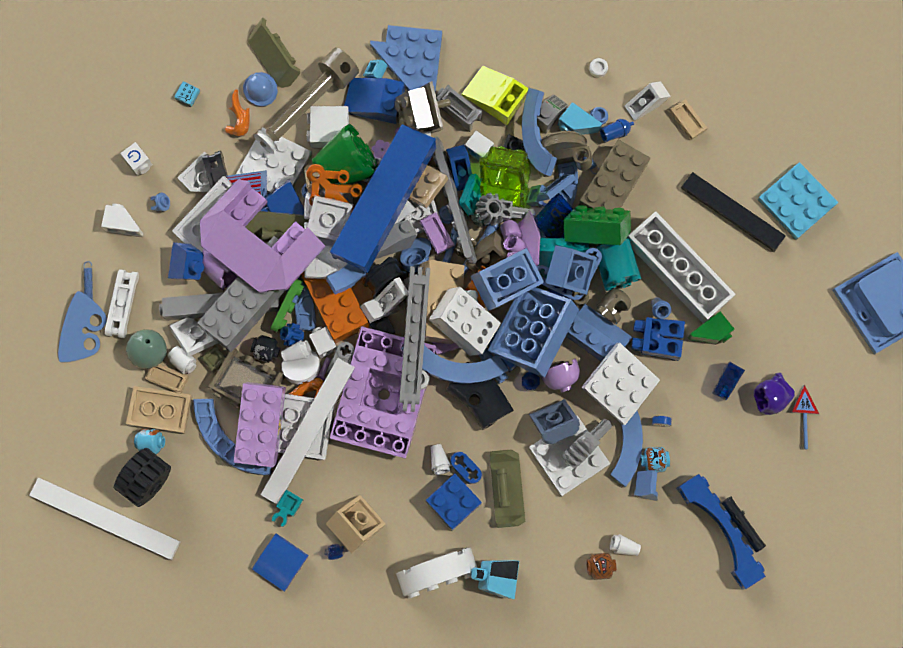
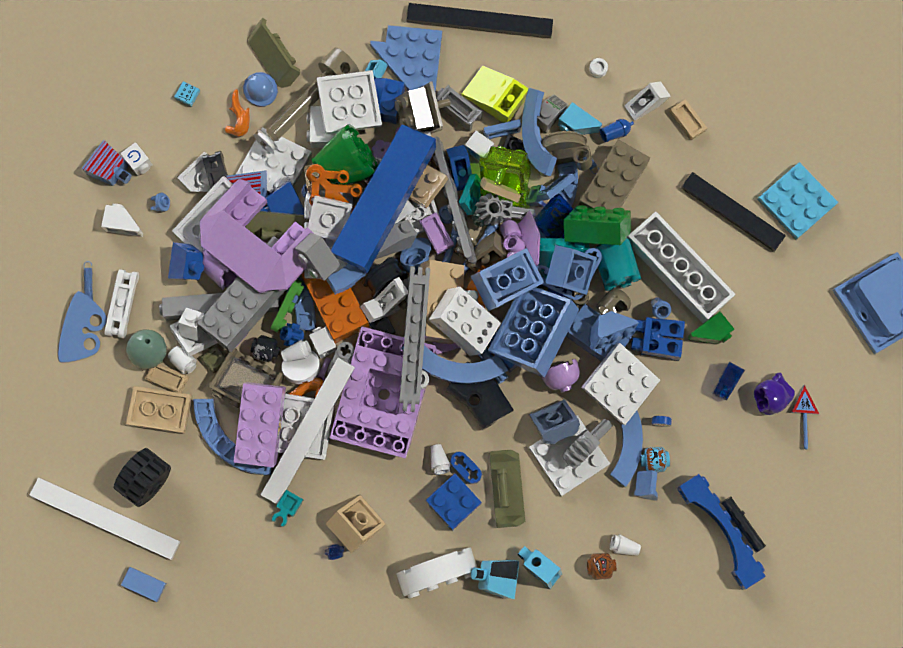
(107, 165): none -> medium blue torso
(143, 584): none -> medium blue tile
(149, 439): medium azure head -> none
(188, 324): none -> white brick
(280, 562): blue slope -> none
(317, 257): none -> light grey brick
(349, 100): none -> white plate
(480, 20): none -> black tile
(501, 190): none -> tan tile
(502, 129): none -> medium blue tile
(530, 381): clear blue tile -> none
(546, 572): none -> medium azure torso
(600, 114): medium blue plate -> none
(611, 329): none -> medium blue slope

